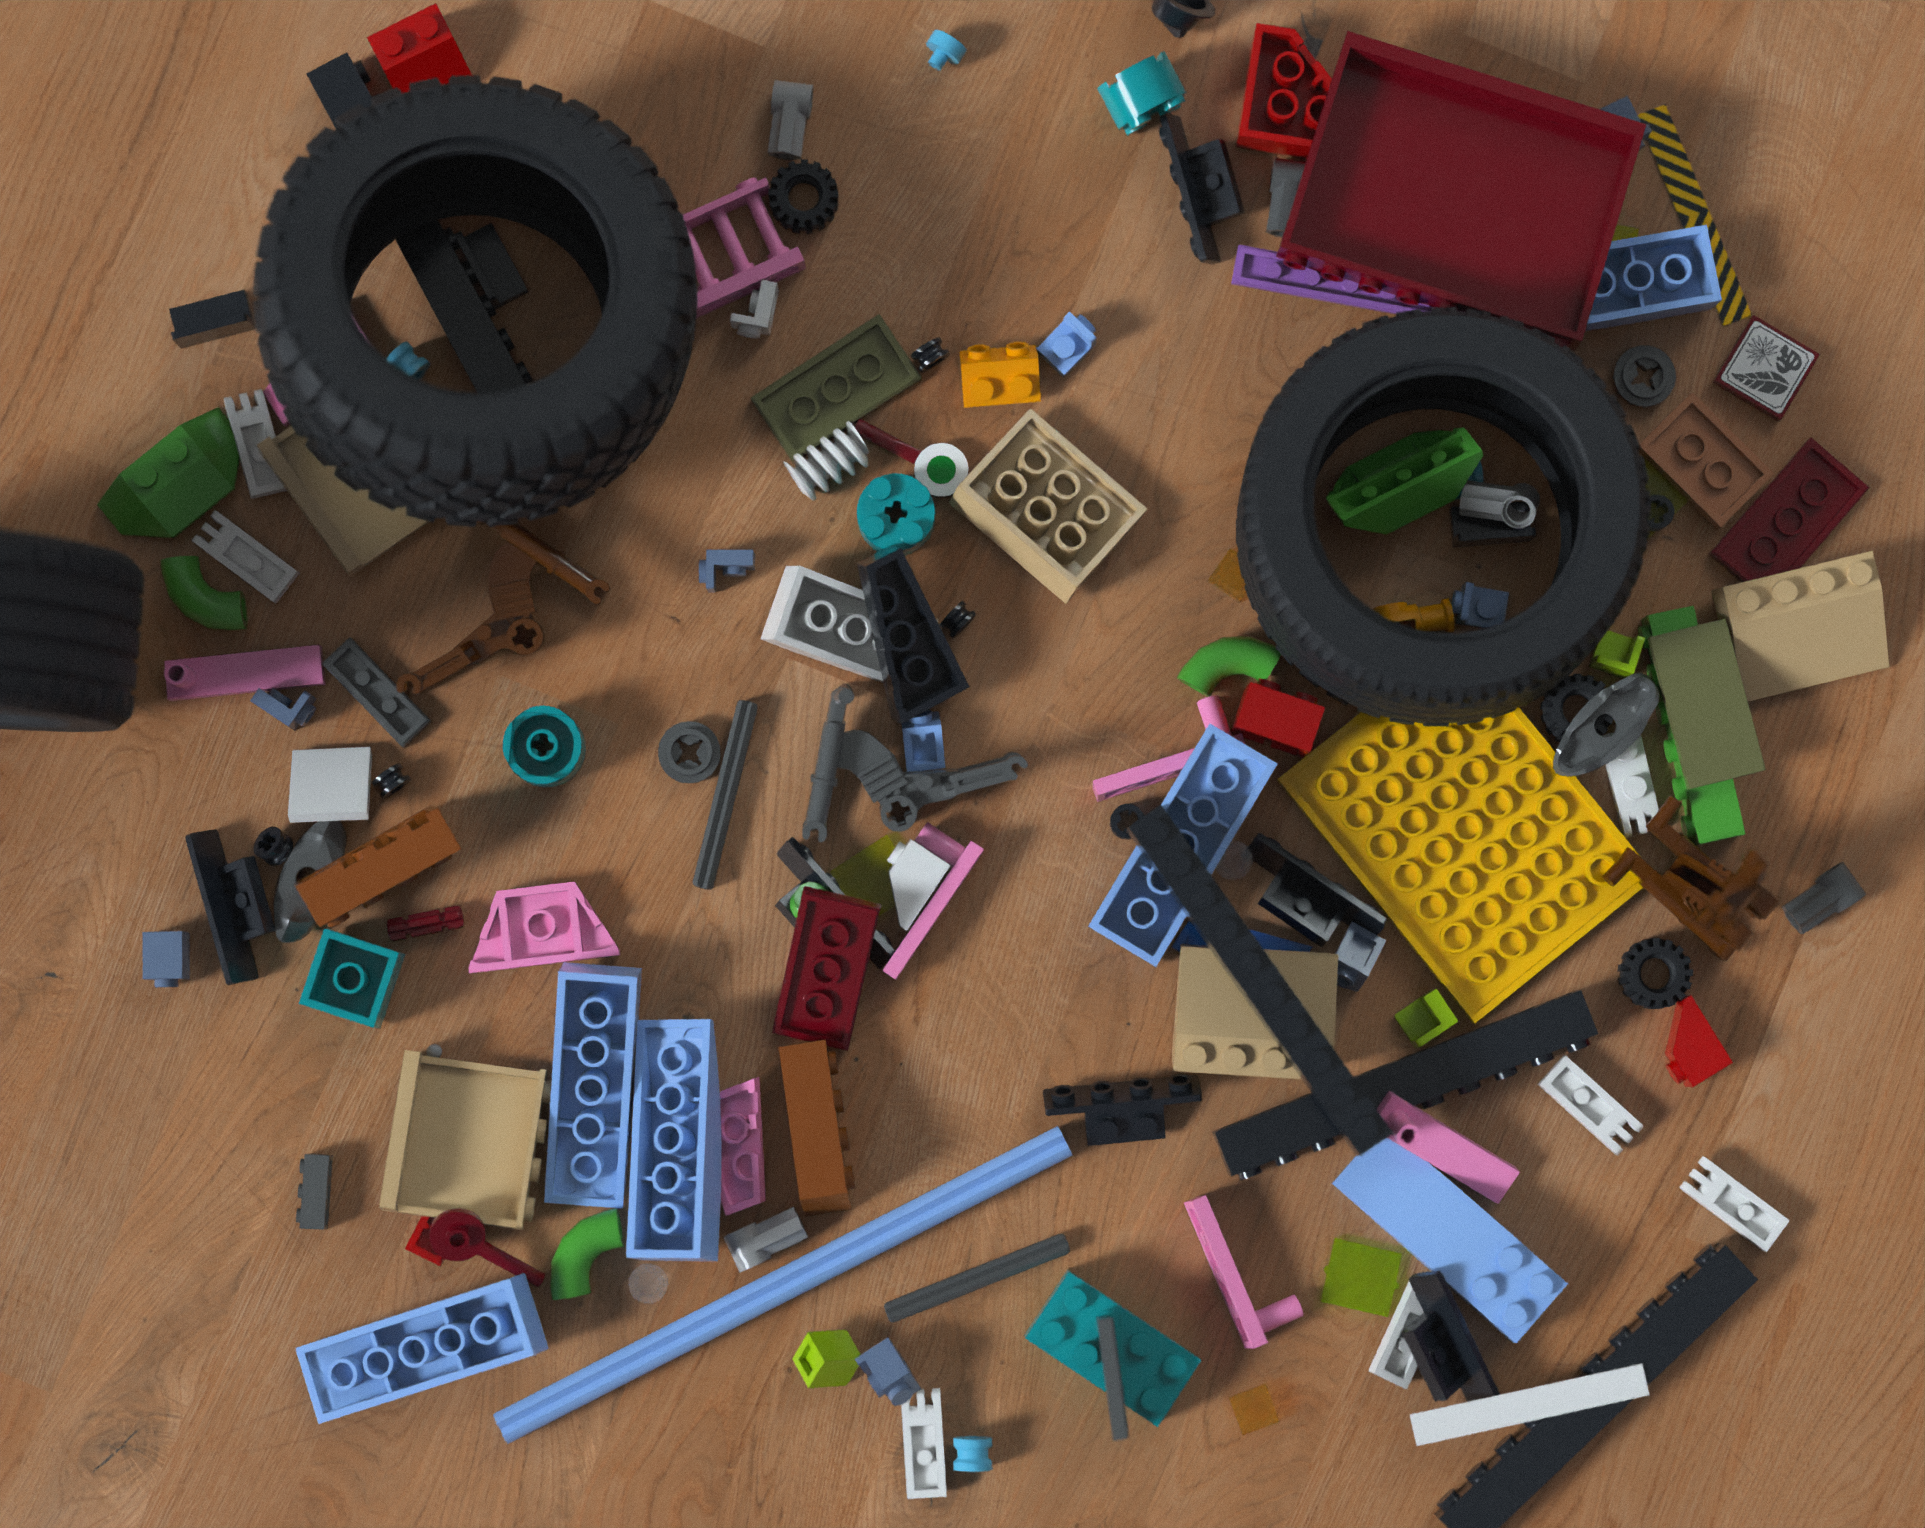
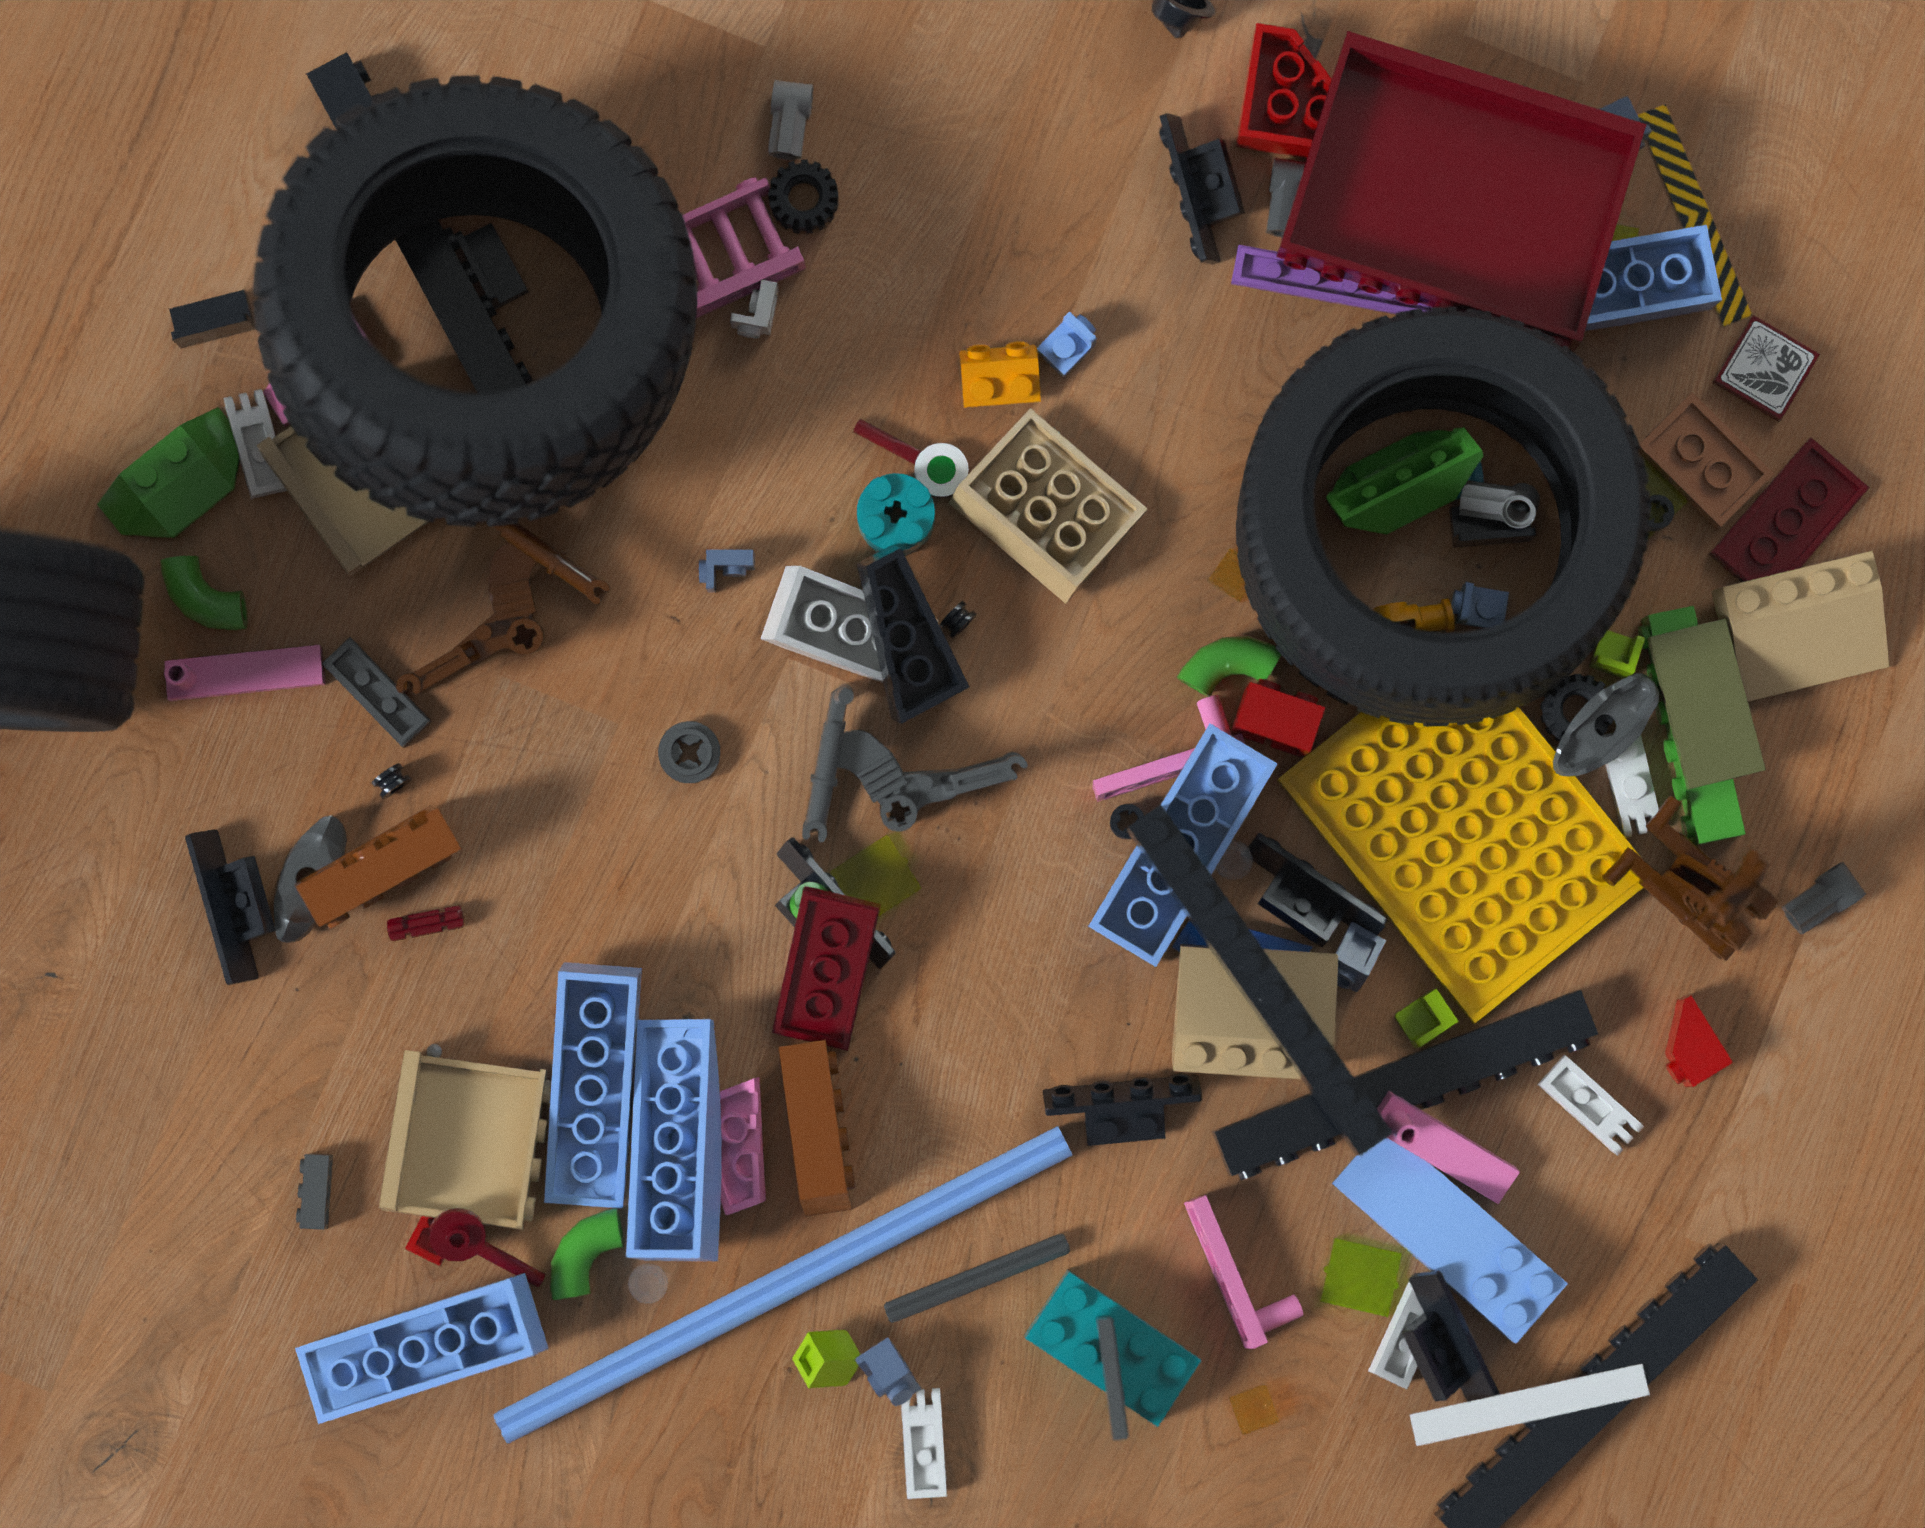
(166, 957): sand blue brick -> none
(247, 558): white hinge -> none
(273, 846): black bush -> none
(277, 706): sand blue bracket -> none
(330, 784): white tile -> none
(352, 978): teal brick -> none
(405, 360): medium azure wheel -> none
(418, 50): red slope -> none
(530, 729): teal brick -> none
(541, 929): bright pink wing -> none
(725, 794): dark grey axle -> none
(759, 1241): light grey piece -> none
(828, 462): white piece -> none
(836, 387): olive tile -> none
(913, 879): white slope -> none
(923, 742): light blue bracket -> none
(930, 354): black bush -> none
(945, 49): medium azure tile -> none
(962, 861): bright pink piece -> none
(972, 1453): medium azure wheel -> none
(1142, 92): teal brick -> none
(1631, 973): black tyre -> none
(1647, 359): dark grey gear -> none
(1736, 1205): white hinge -> none

